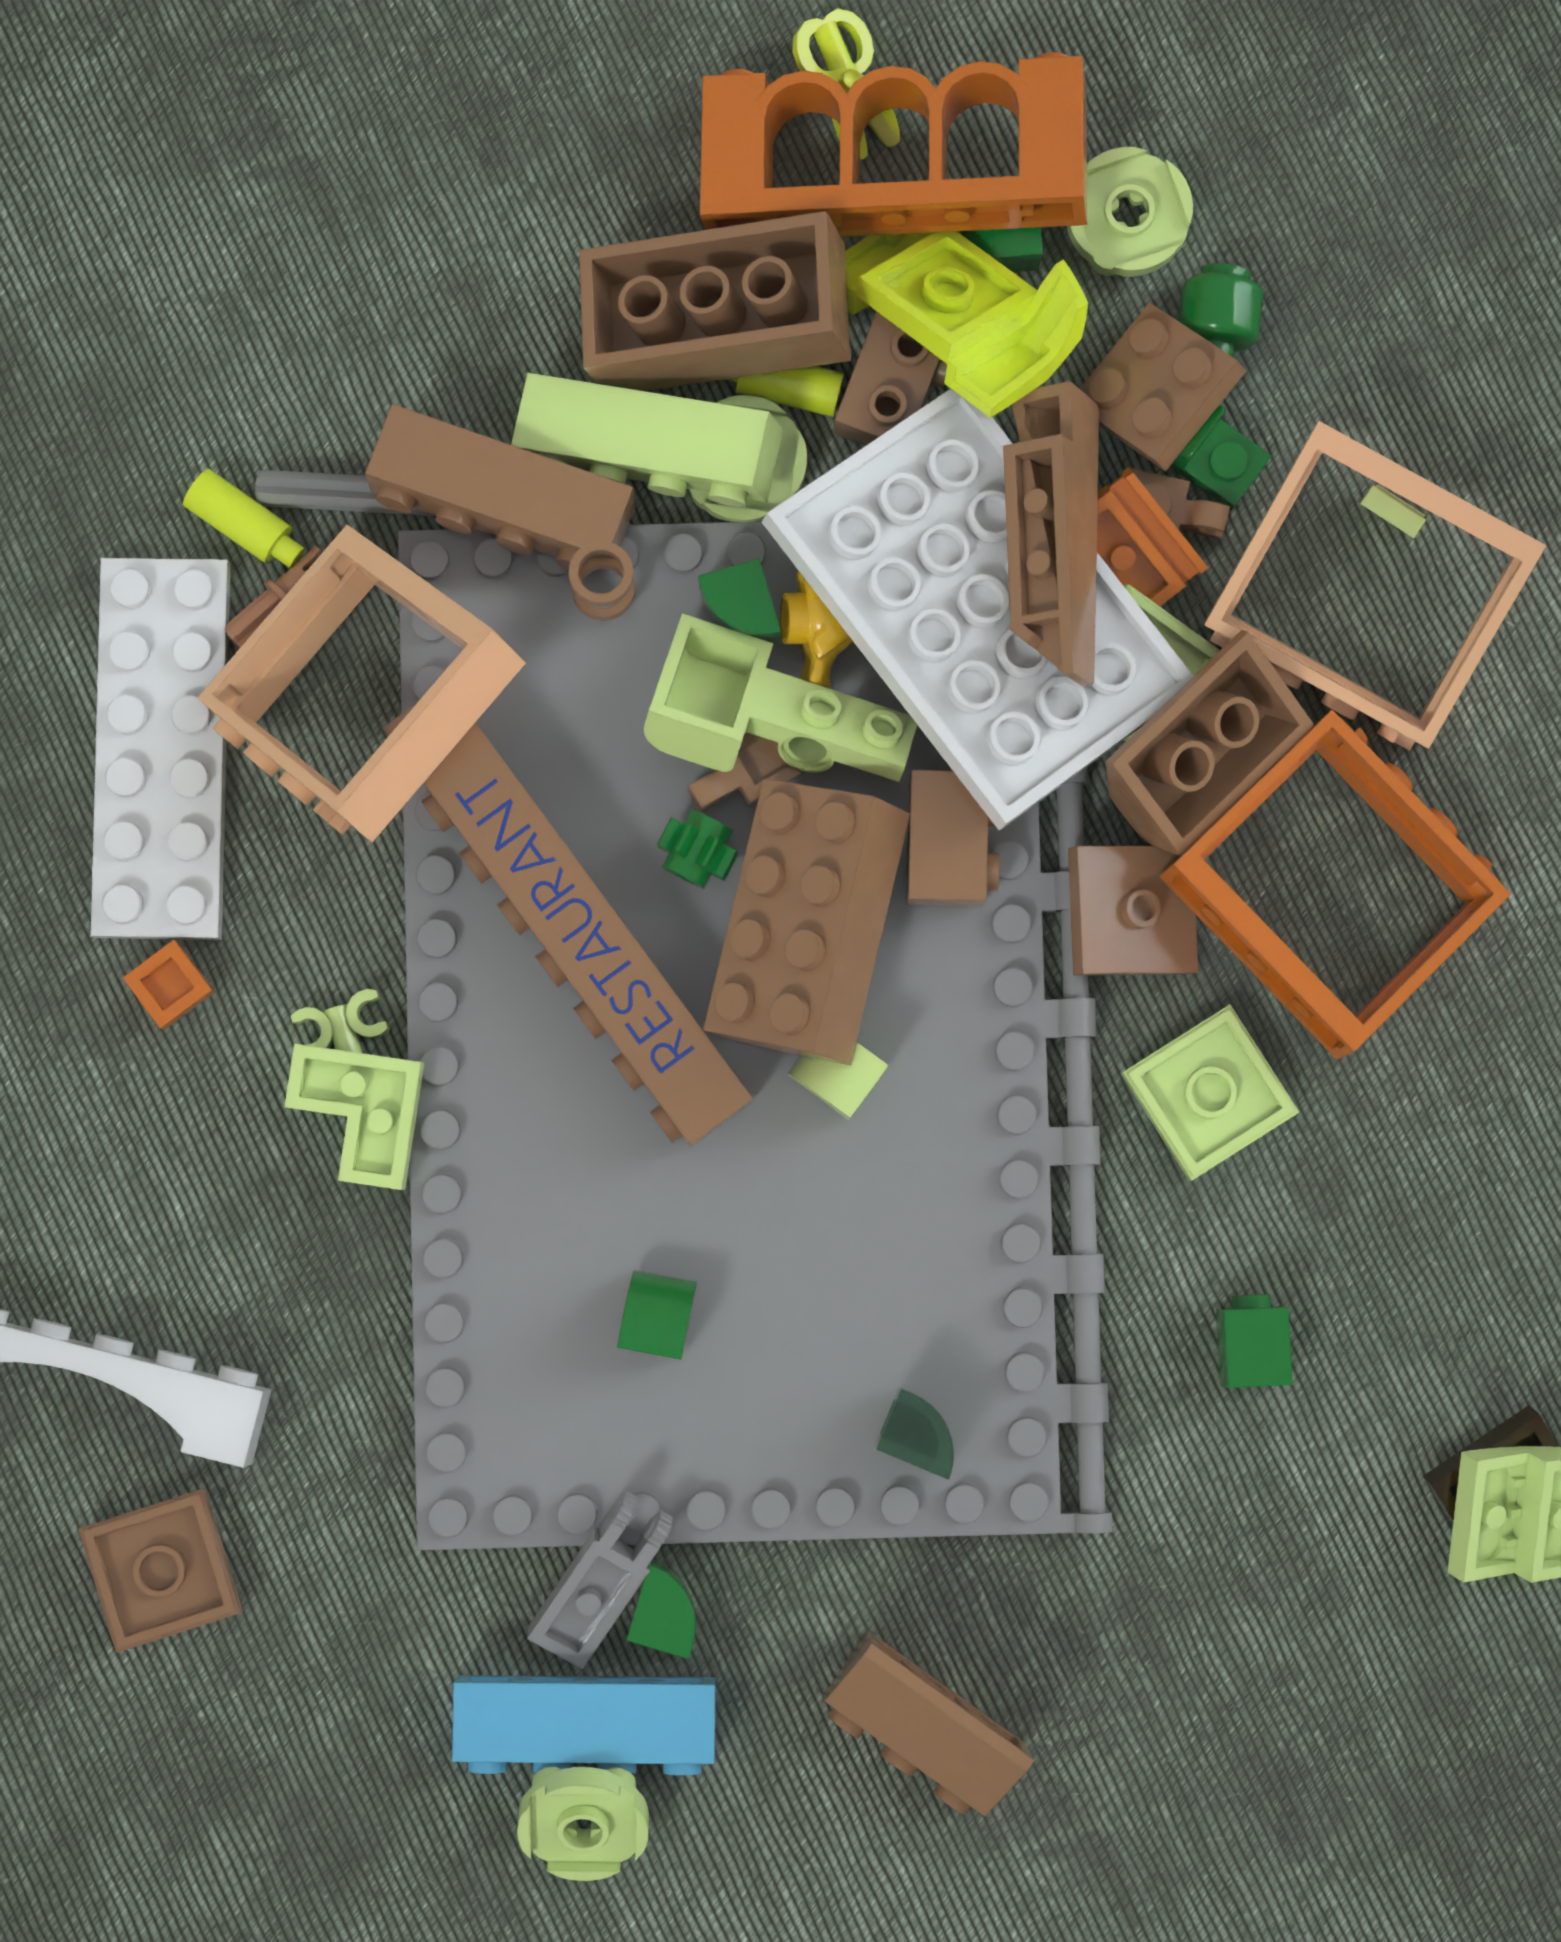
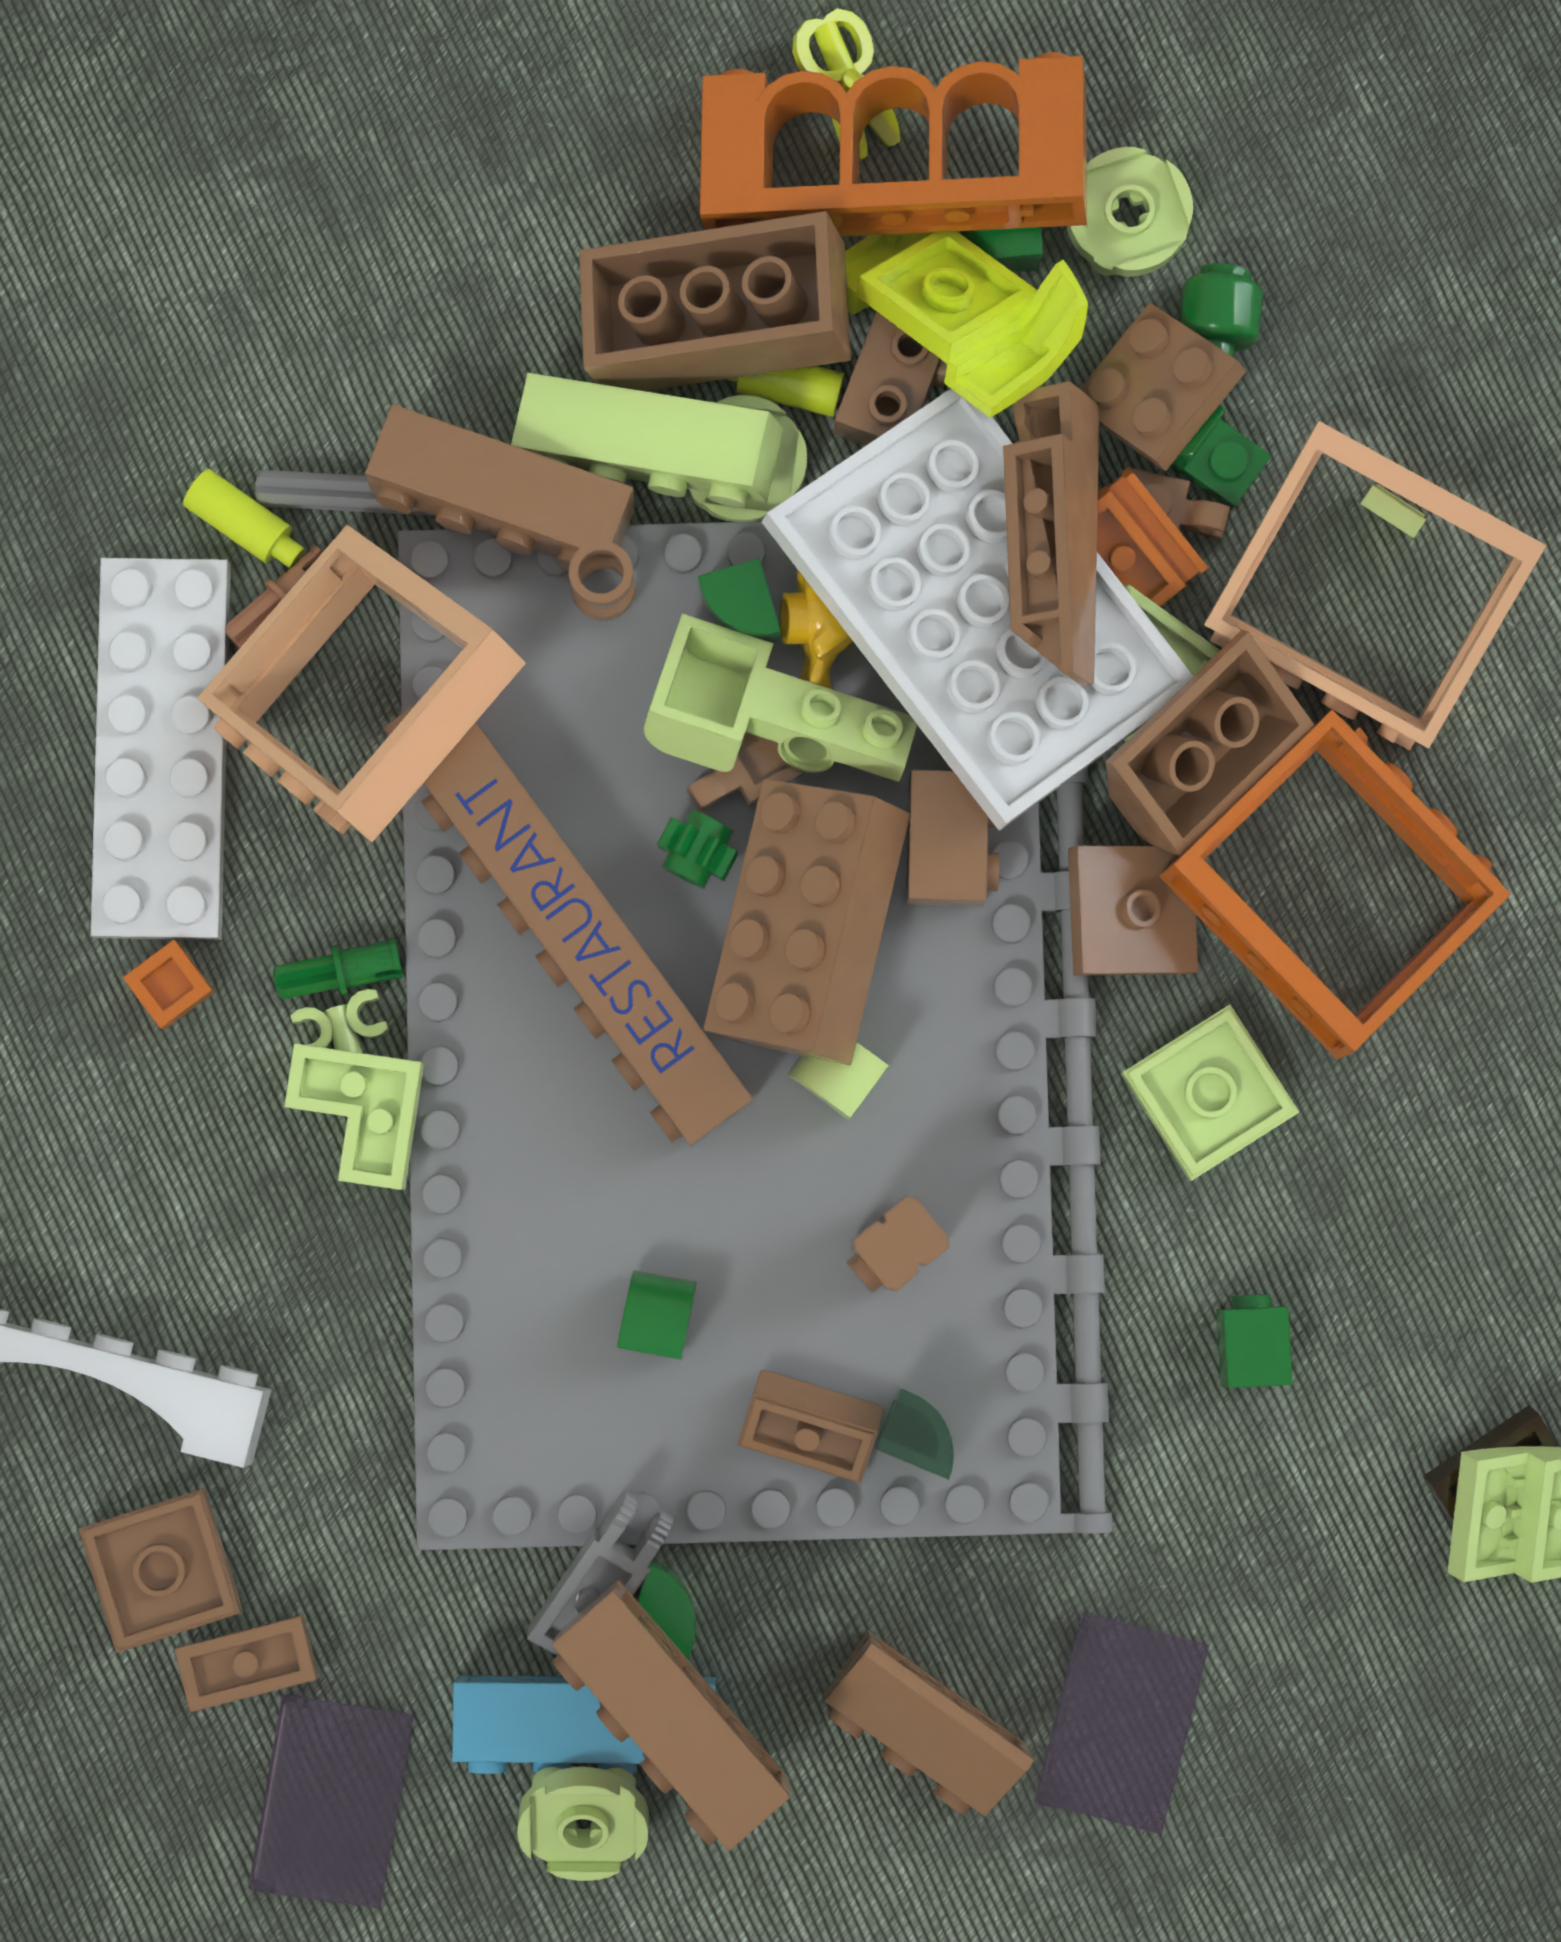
(246, 1663): none -> medium nougat plate
(330, 1801): none -> clear purple piece
(341, 970): none -> green axle
(672, 1716): none -> medium nougat brick
(811, 1426): none -> medium nougat slope
(892, 1249): none -> medium nougat brick
(1121, 1722): none -> clear purple piece

